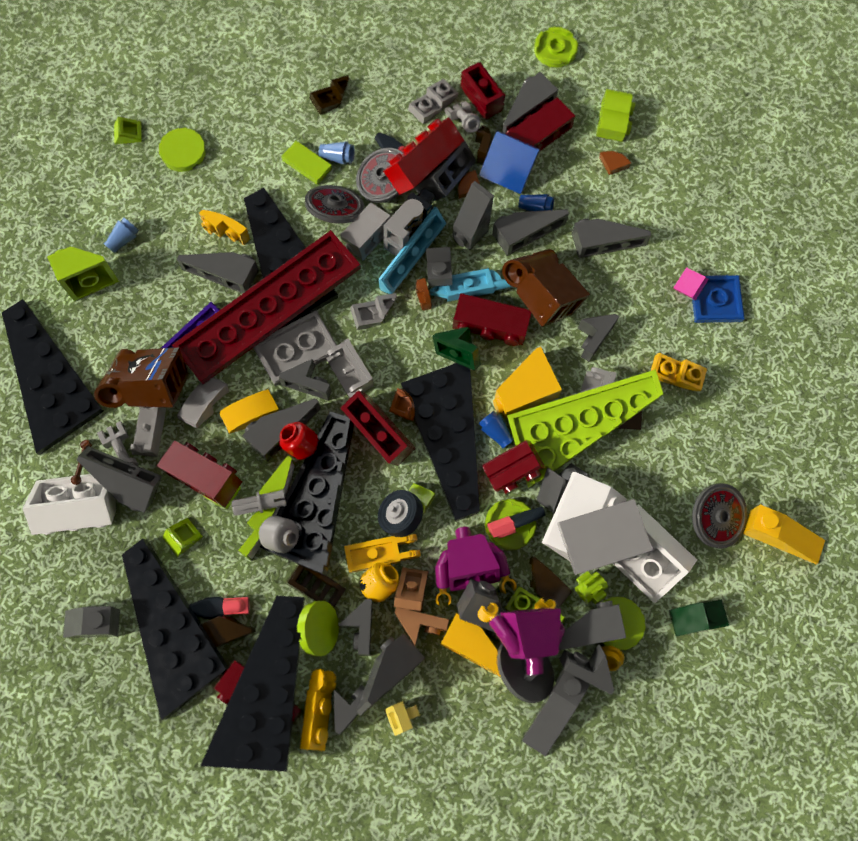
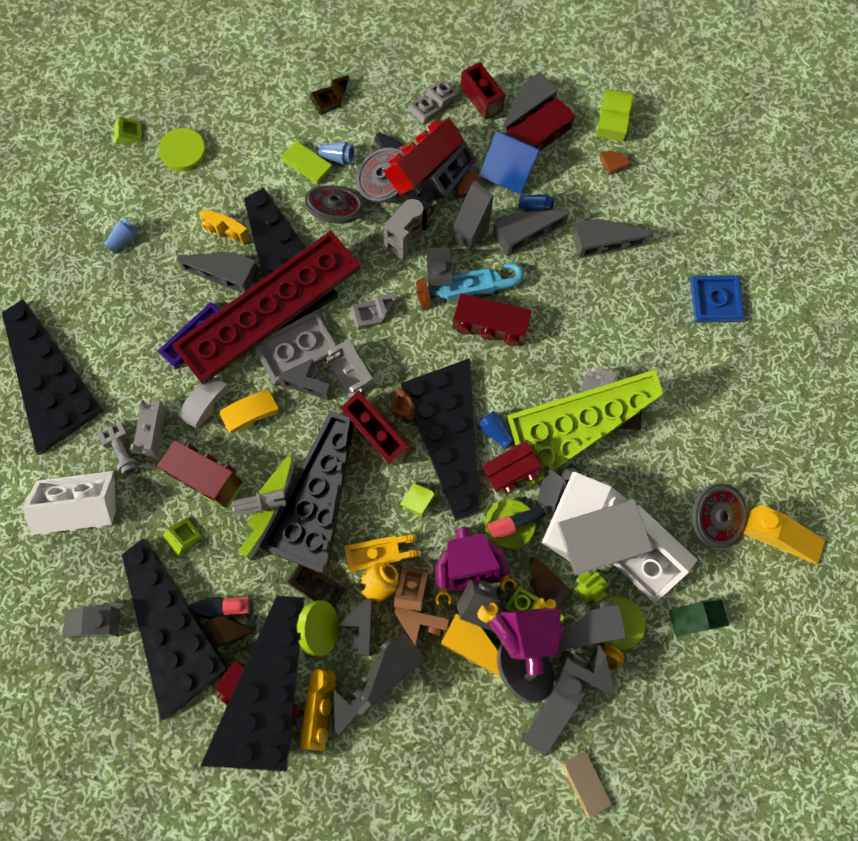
(76, 479): reddish brown hinge -> none
(81, 271): lime slope -> none
(123, 480): dark grey slope -> none
(143, 379): reddish brown piece -> none
(265, 433): dark grey slope -> none
(278, 534): light grey head -> none
(298, 440): red head -> none
(365, 231): light grey hinge -> none
(400, 513): black wheel -> none
(400, 717): light yellow tile -> none
(411, 252): medium azure slope -> none
(457, 347): dark green slope -> none
(470, 121): light grey hinge -> none
(483, 136): dark brown slope -> none
(527, 386): yellow slope -> none
(545, 286): reddish brown piece -> none
(555, 47): lime tile -> none
(586, 784): none -> tan slope
(597, 330): dark grey slope -> none
(680, 374): yellow slope -> none
(690, 283): tile -> none

